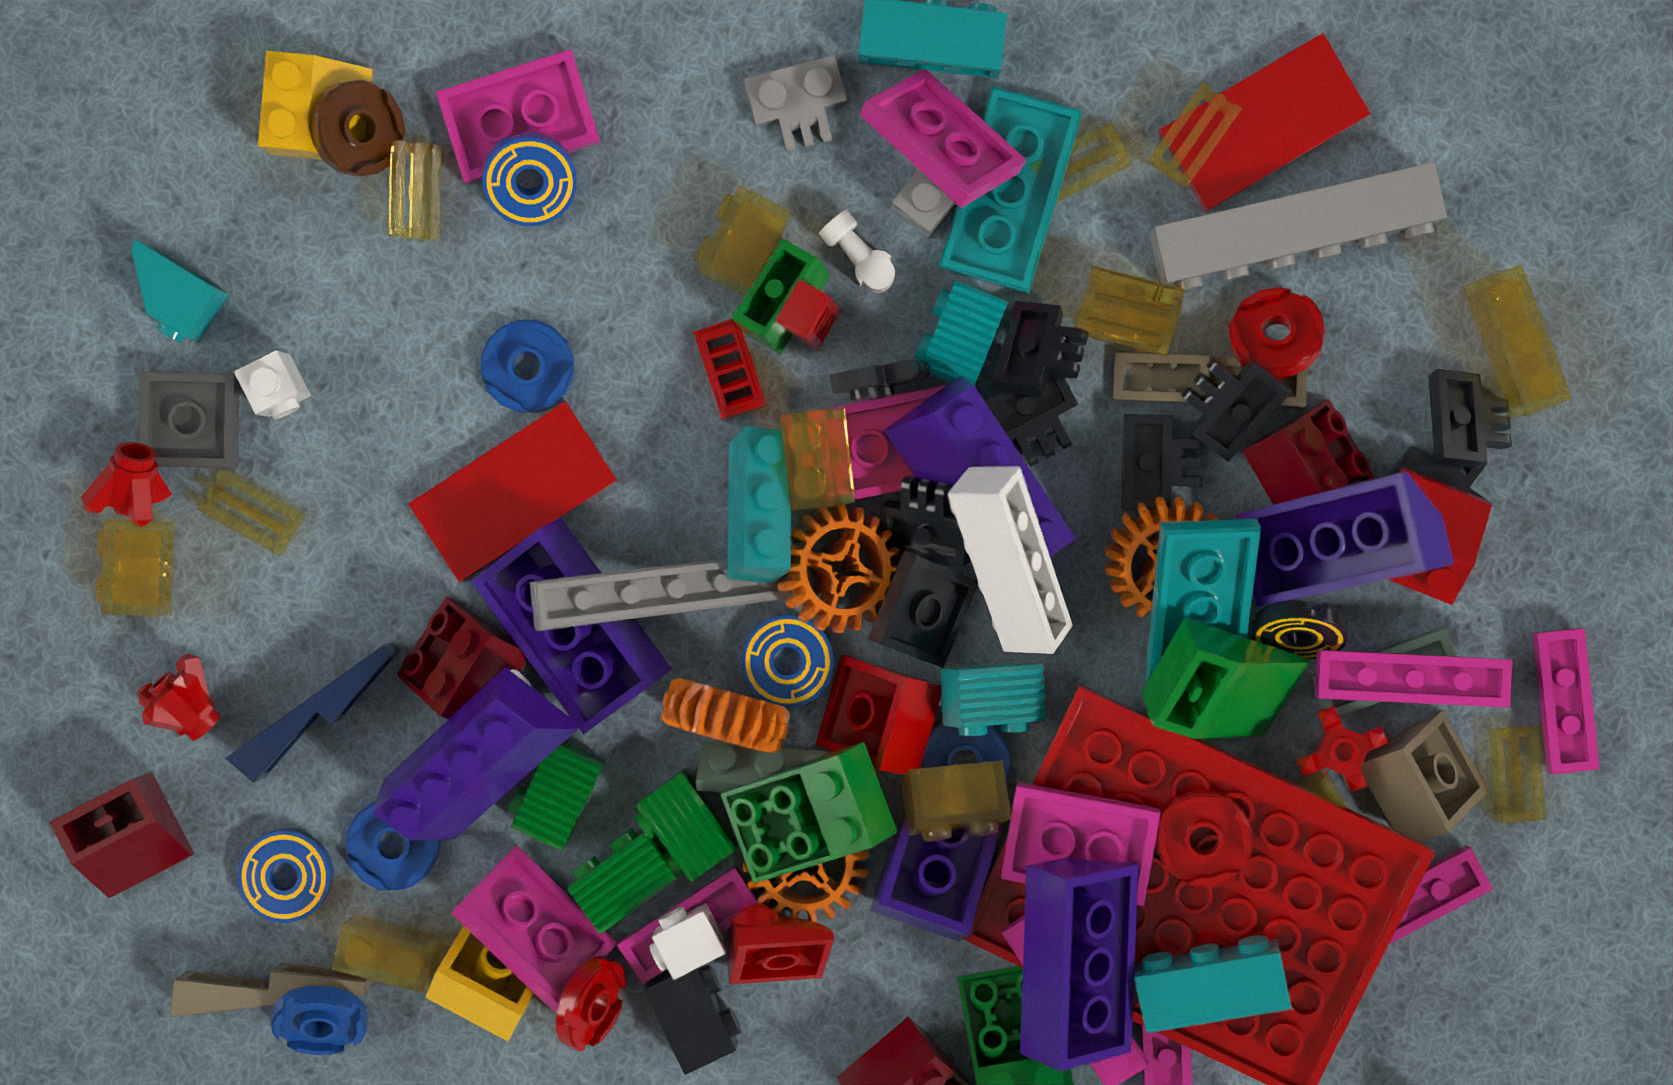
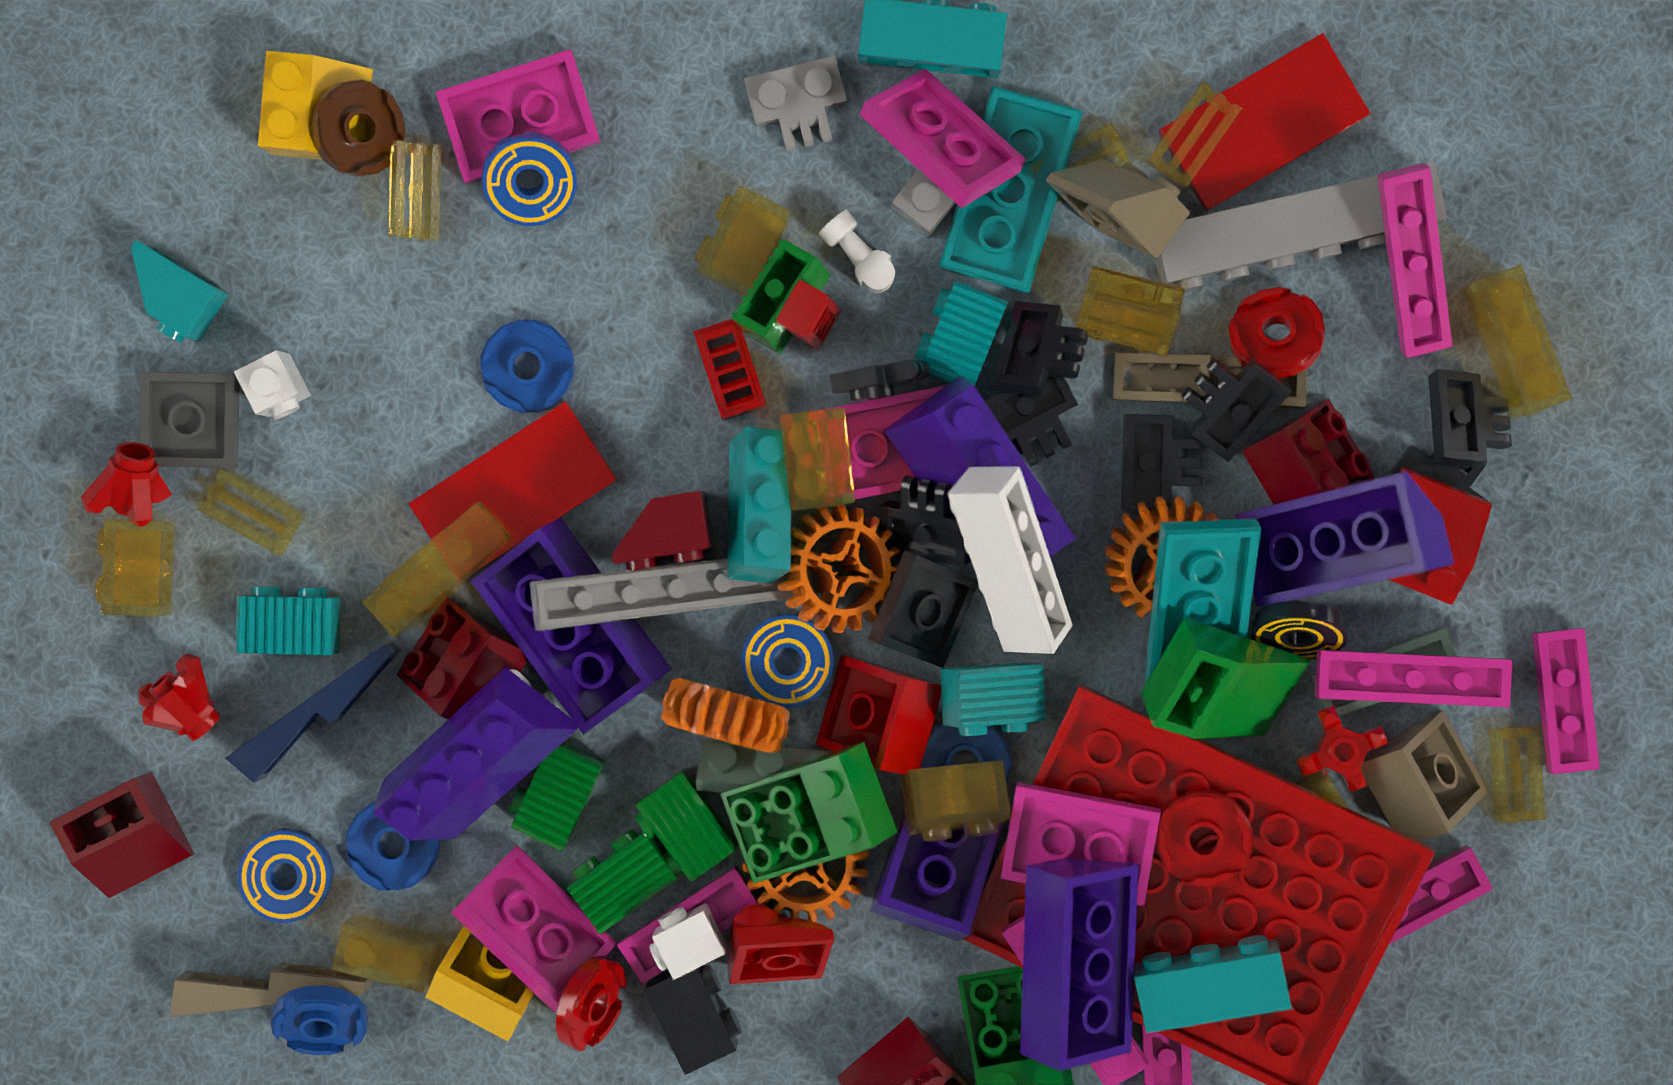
(288, 623): none -> teal brick
(436, 570): none -> clear yellow slope
(665, 527): none -> dark red slope
(1123, 203): none -> dark tan slope
(1415, 259): none -> dark pink plate

